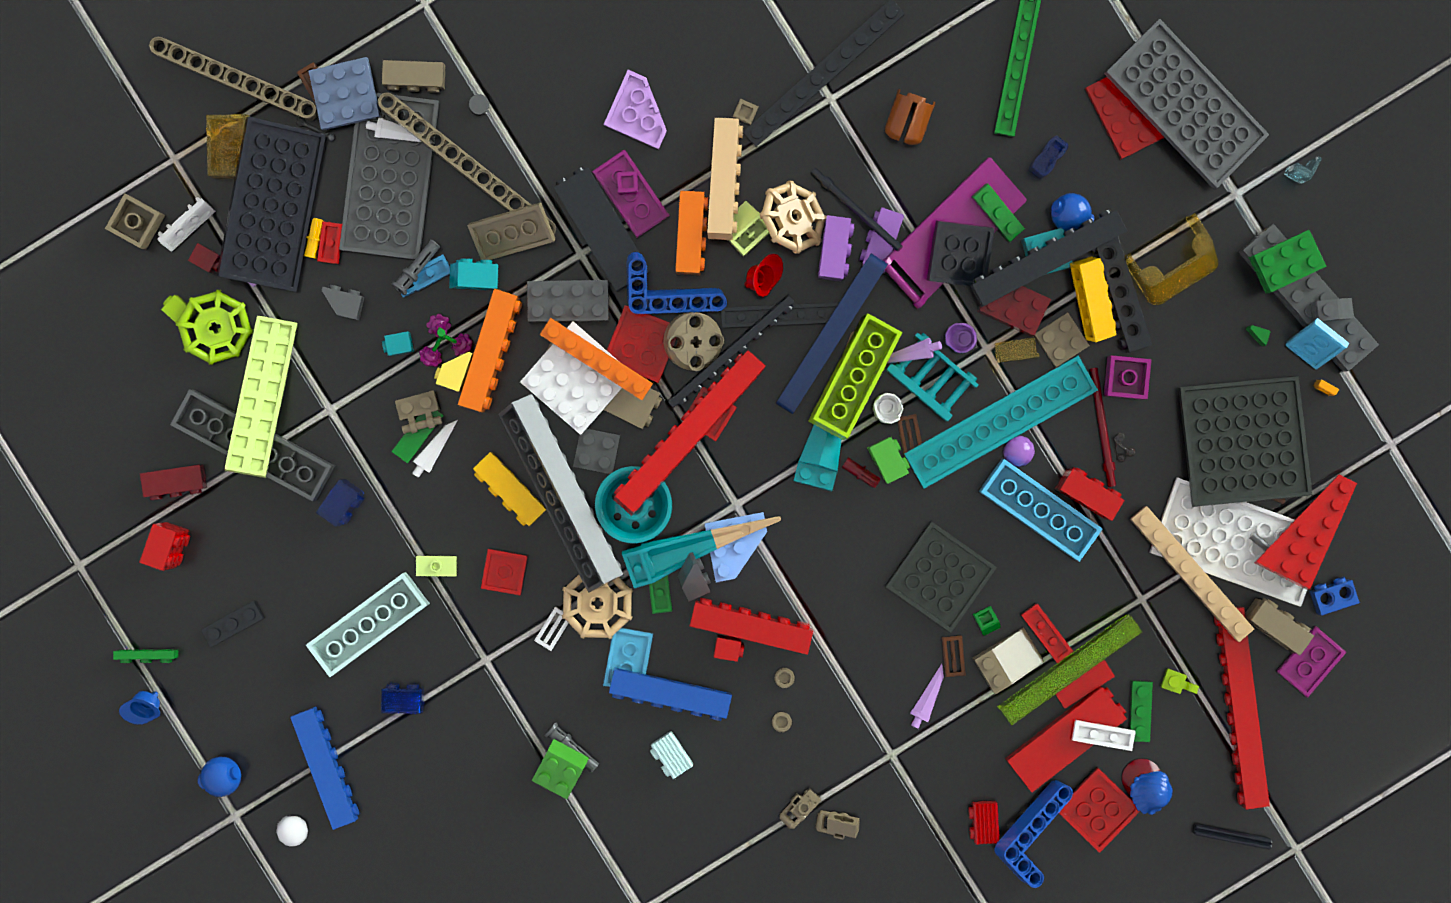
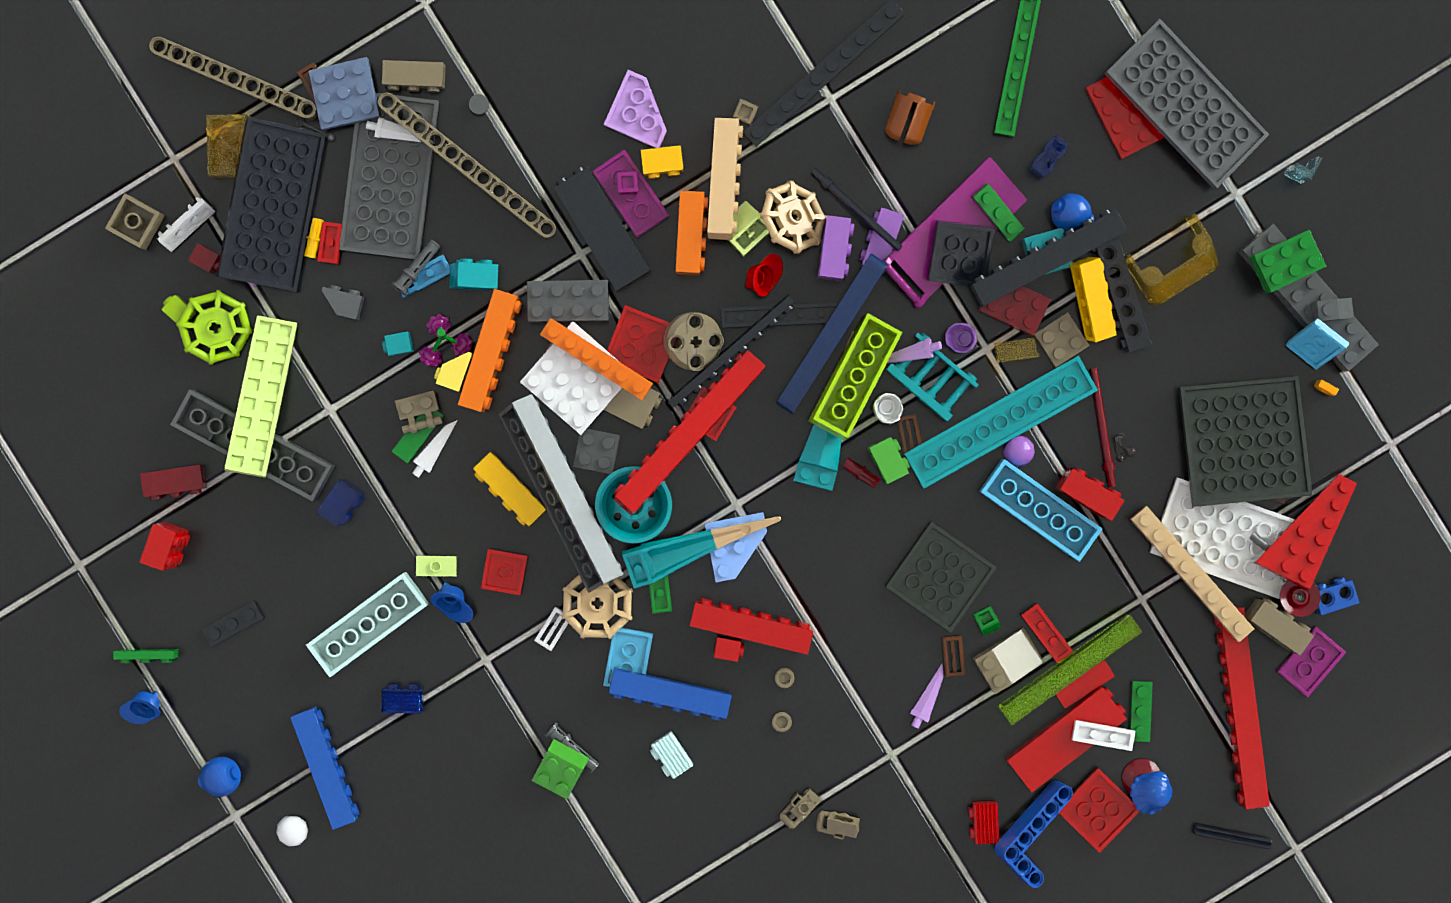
(451, 602): none -> blue piece
(511, 232): dark tan plate -> none
(662, 161): none -> yellow brick
(667, 296): blue beam -> none
(692, 579): dark grey slope -> none
(1127, 377): magenta brick -> none
(1176, 682): lime plate -> none
(1259, 334): green slope -> none
(1304, 607): none -> dark red dish

